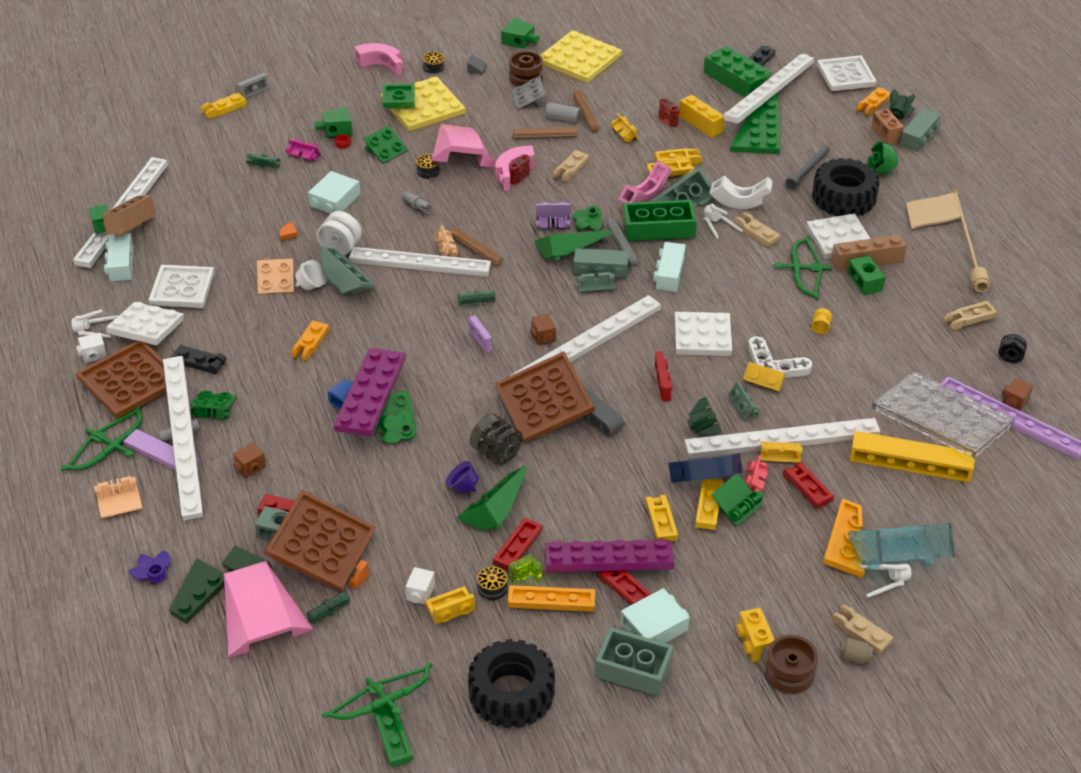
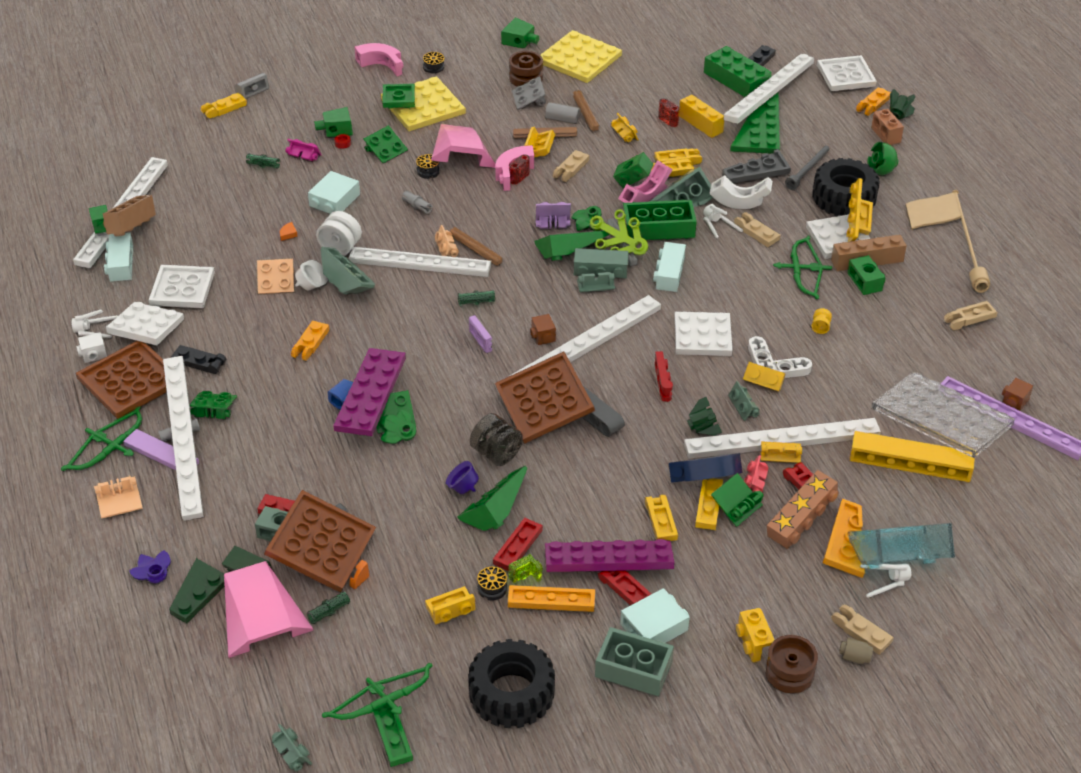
(249, 460): dark orange brick -> none
(297, 753): none -> sand green hinge
(420, 585): white brick -> none
(475, 65): dark grey slope -> none
(540, 141): none -> yellow bracket
(620, 236): none -> lime plant
(633, 170): none -> green brick
(764, 167): none -> dark grey wing
(802, 509): none -> nougat brick
(860, 213): none -> yellow bracket
(920, 129): sand green brick -> none
(1012, 349): black wheel -> none

